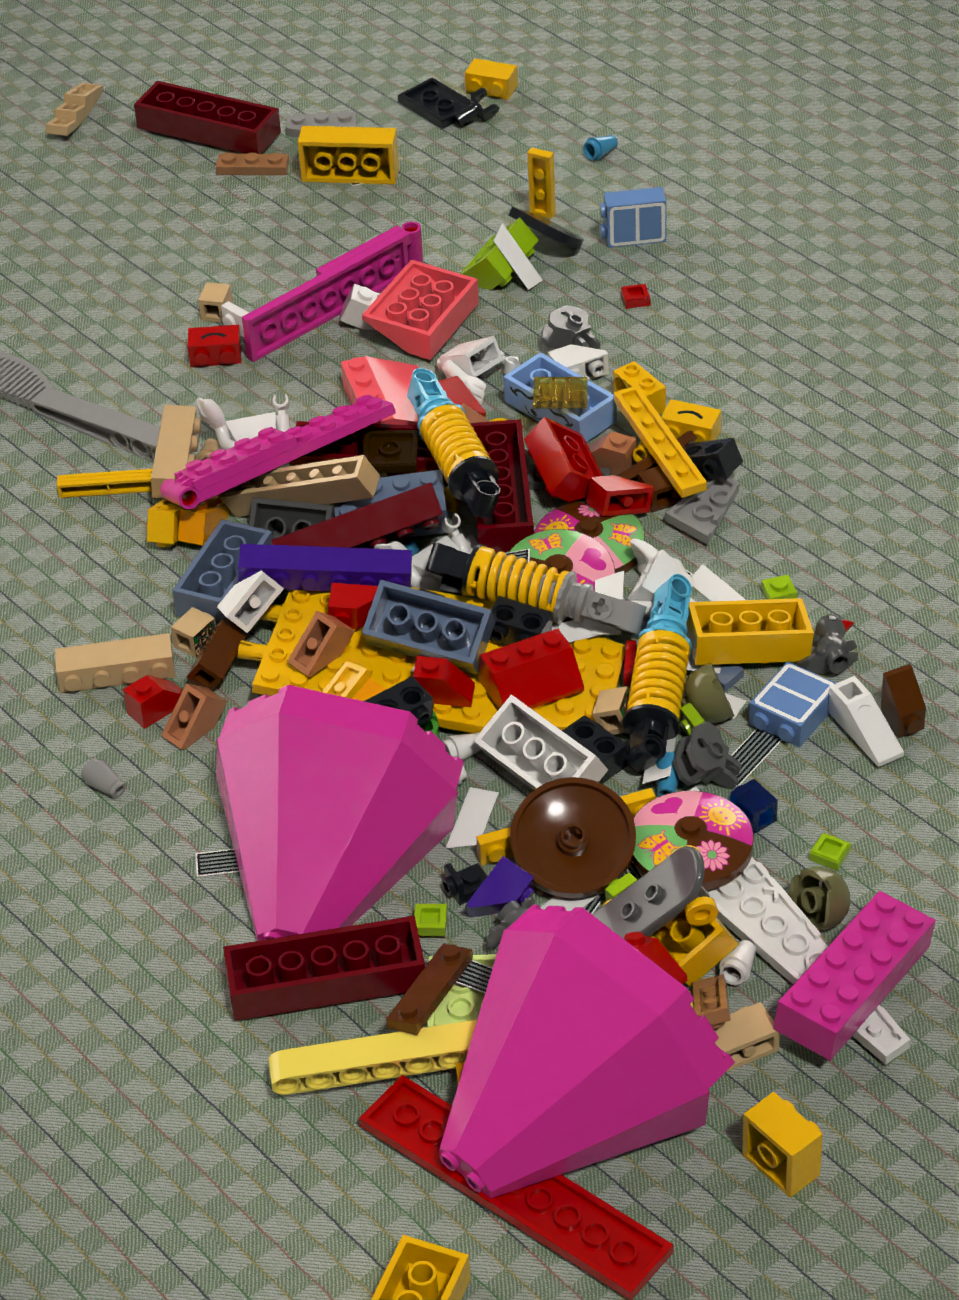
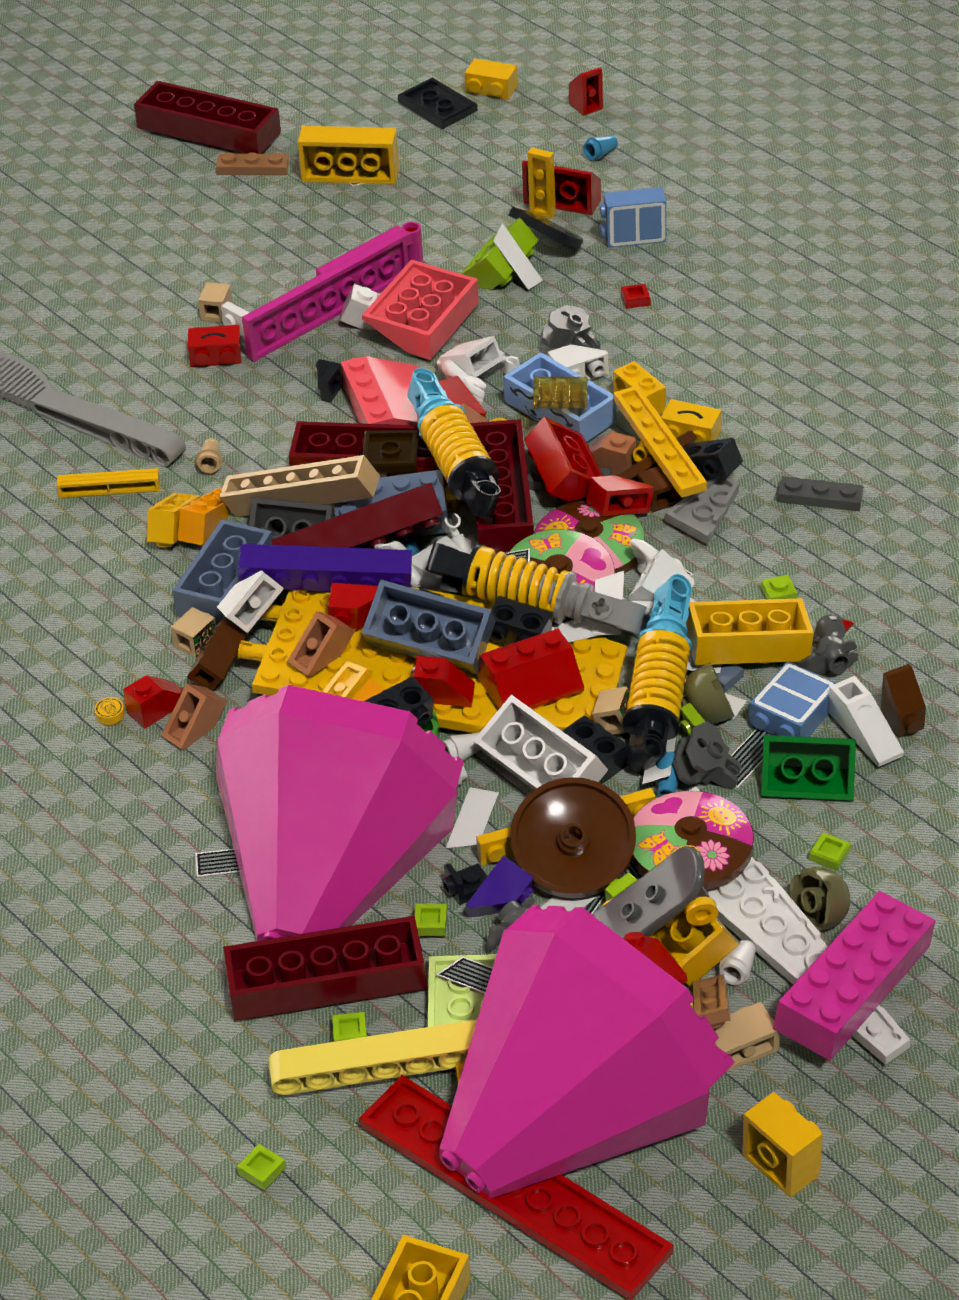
(76, 107): tan slope -> none
(103, 778): light grey cone -> none
(109, 711): none -> yellow tile
(114, 662): tan brick -> none
(174, 444): tan brick -> none
(233, 430): white torso -> none
(261, 1166): none -> lime plate
(268, 451): dark pink hinge -> none
(329, 379): none -> black bracket
(339, 119): light grey wing -> none
(349, 1026): none -> lime plate
(429, 989): reddish brown plate -> none
(475, 110): black piece -> none
(574, 189): none -> red slope
(587, 92): none -> red slope
(630, 655): red beam -> none
(713, 587): white sticker -> none
(756, 804): clear blue brick -> none
(808, 767): none -> green slope
(820, 493): none -> dark grey plate

